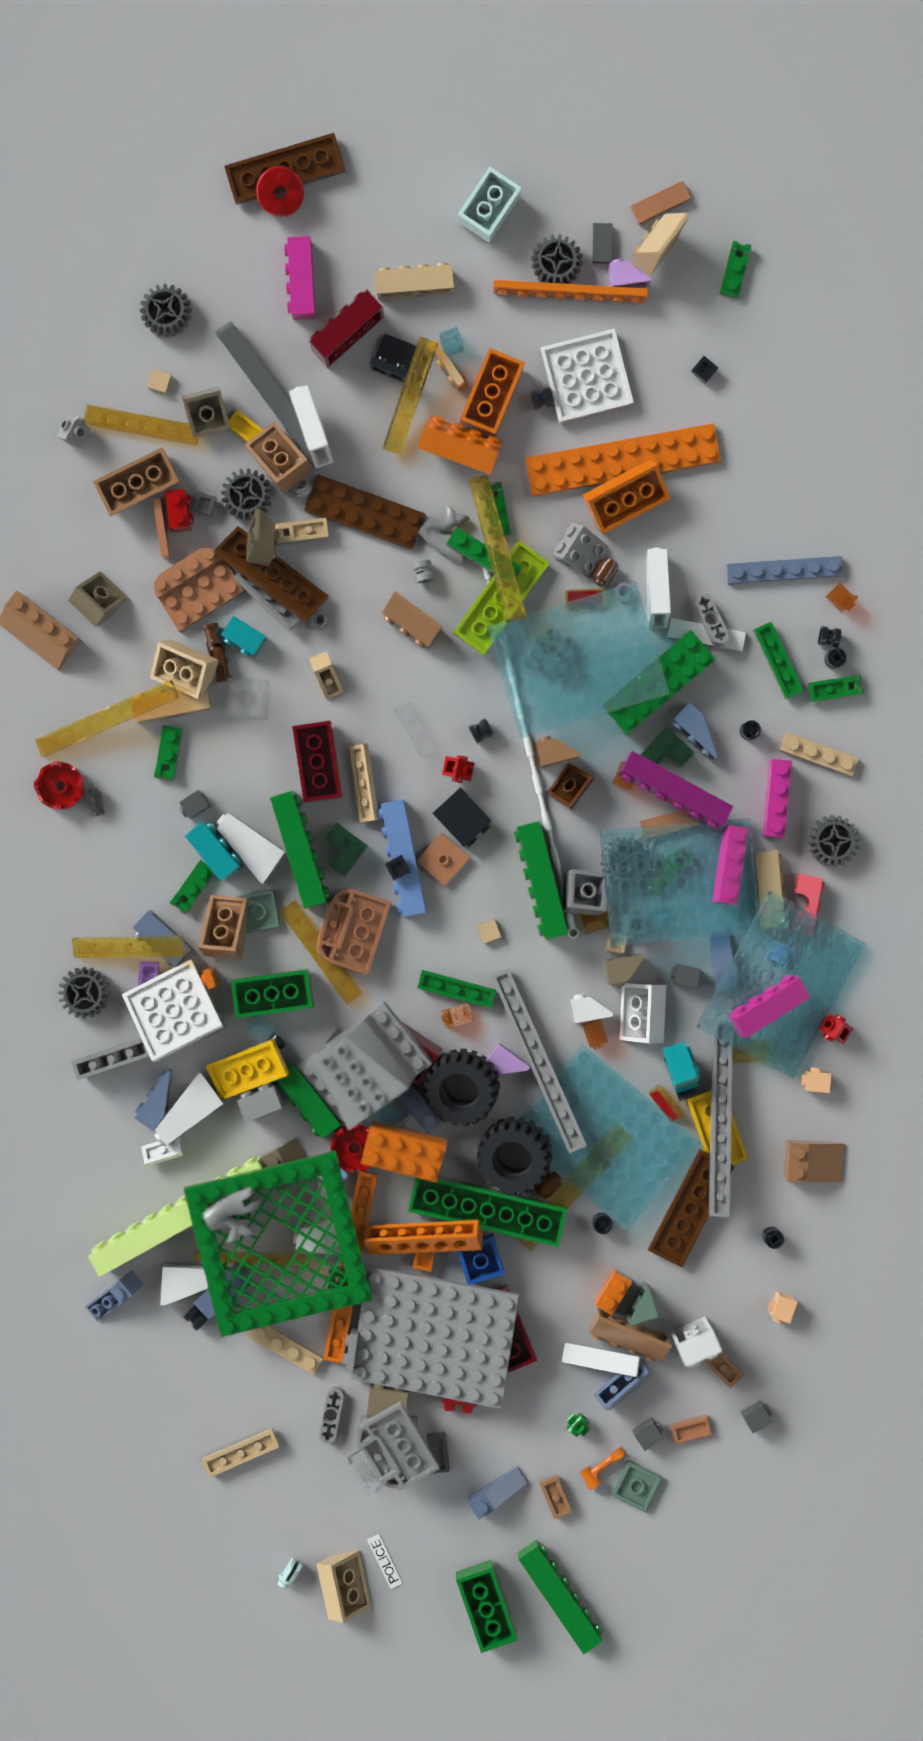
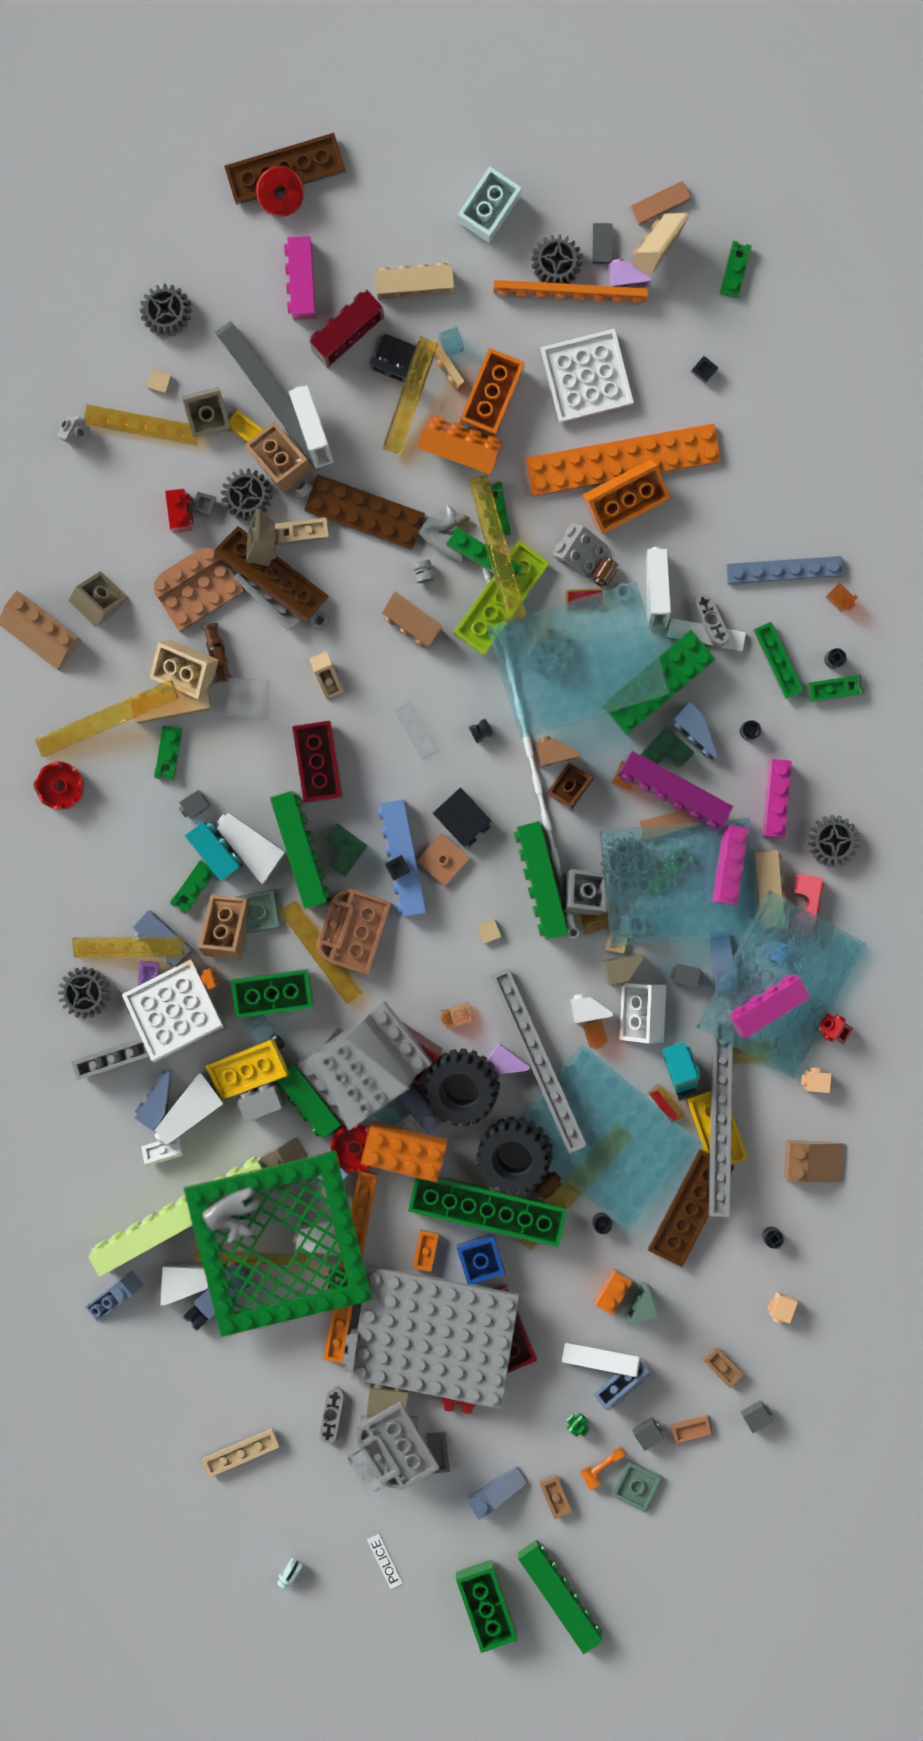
(94, 800): clear smoke cone -> none
(136, 481): medium nougat slope -> none
(162, 528): nougat tile -> none
(243, 636): teal brick -> none
(287, 1348): tan plate -> none
(343, 1586): tan slope -> none
(363, 783): tan plate -> none
(423, 1237): orange brick -> none
(456, 988): green plate -> none
(458, 768): red brick -> none
(540, 398): black wheel -> none
(635, 1338): medium nougat slope -> none
(696, 1342): white brick -> none
(819, 754): tan plate -> none
(829, 636): black wheel -> none

